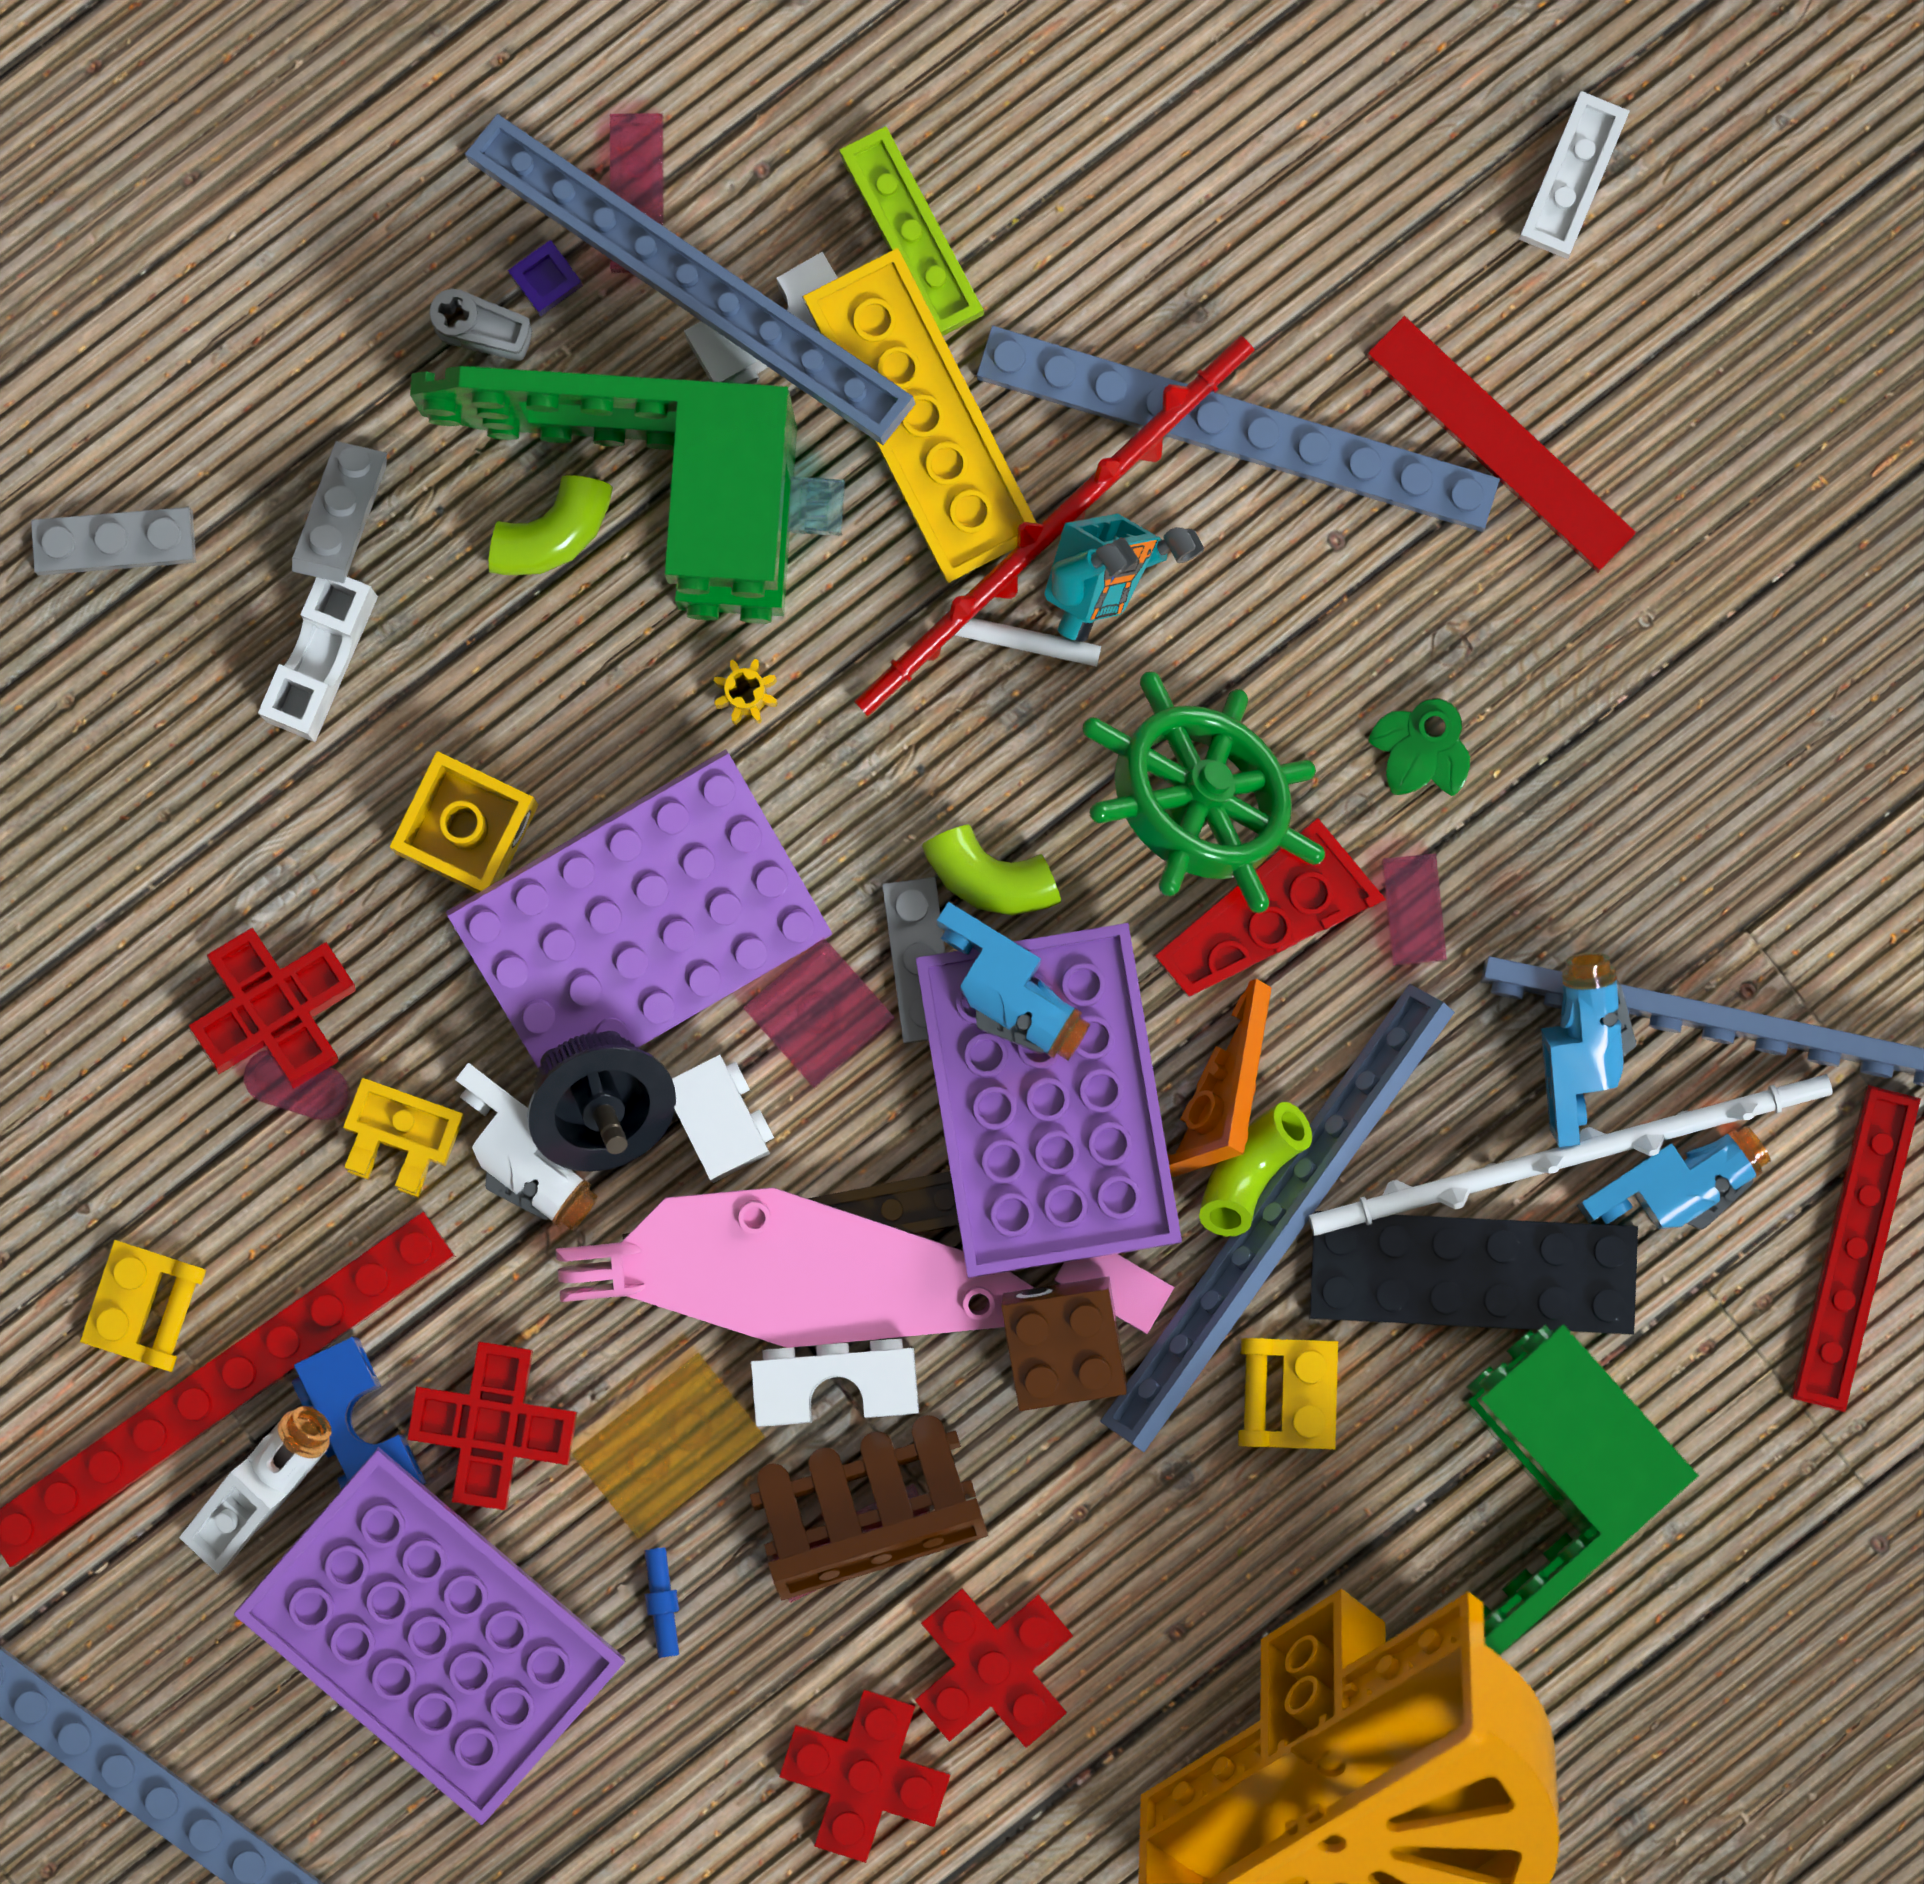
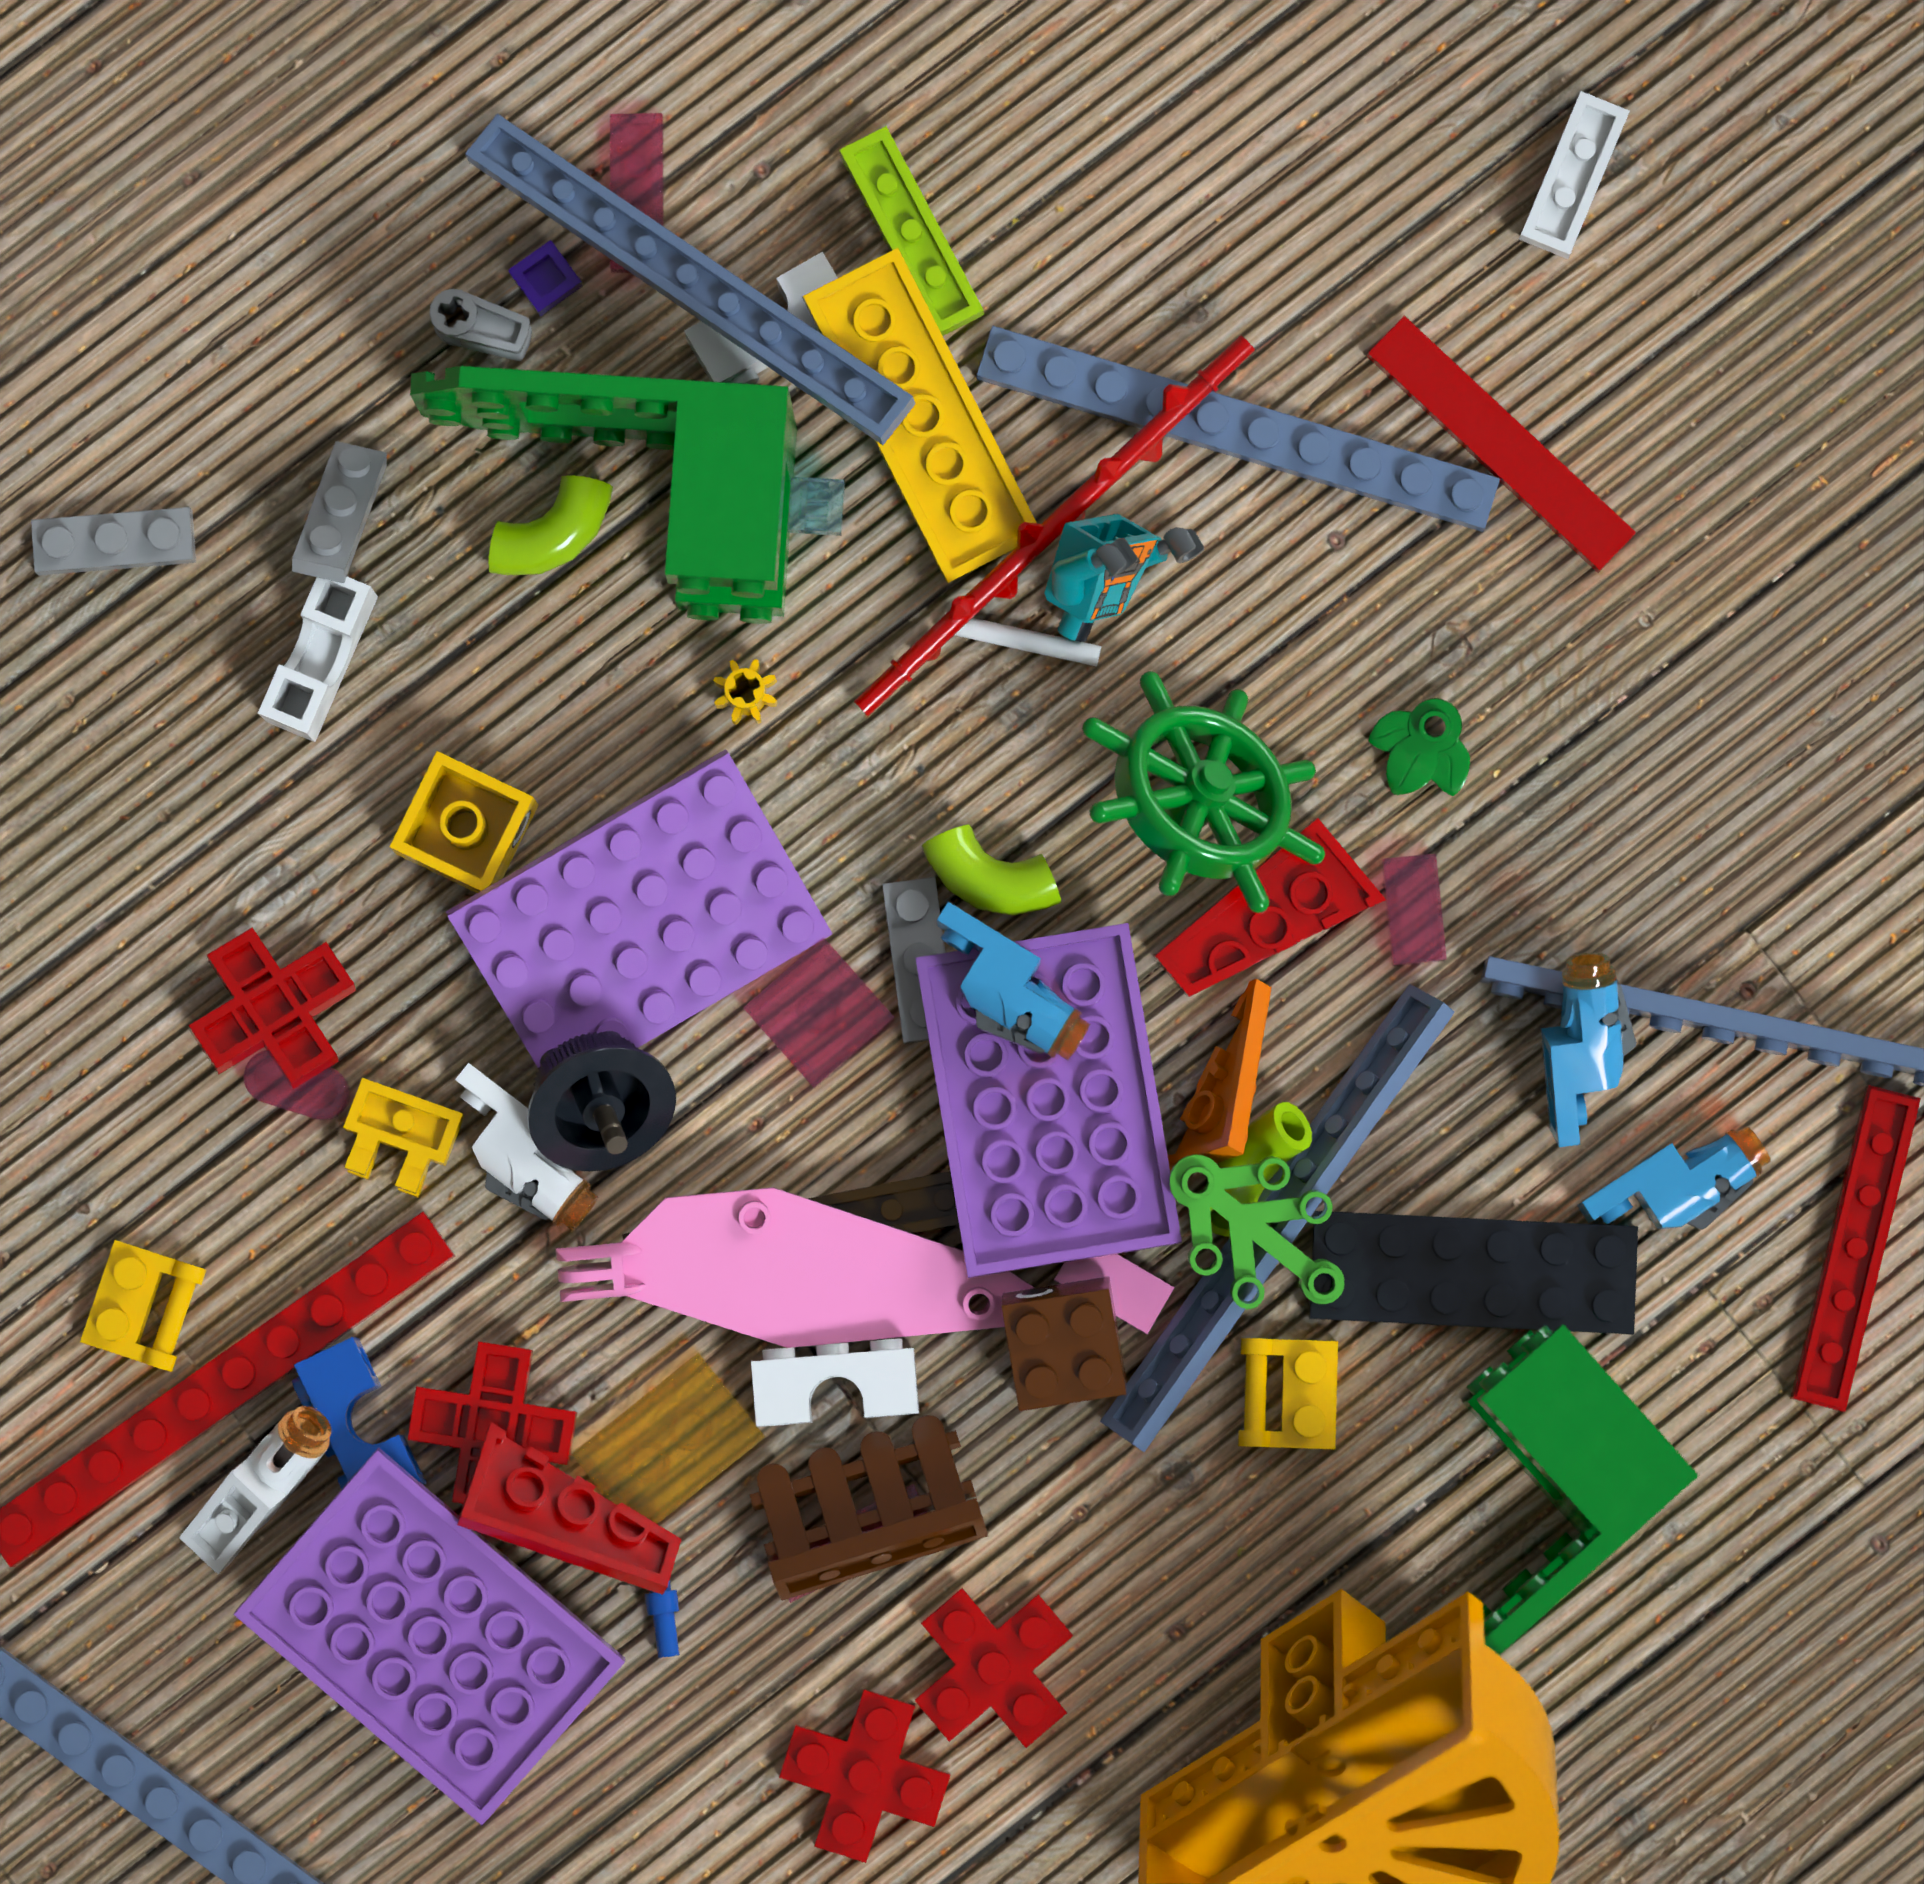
(545, 1510): none -> red wing
(718, 1118): white brick -> none
(1248, 1223): none -> bright green plant
(1593, 1145): white plant -> none

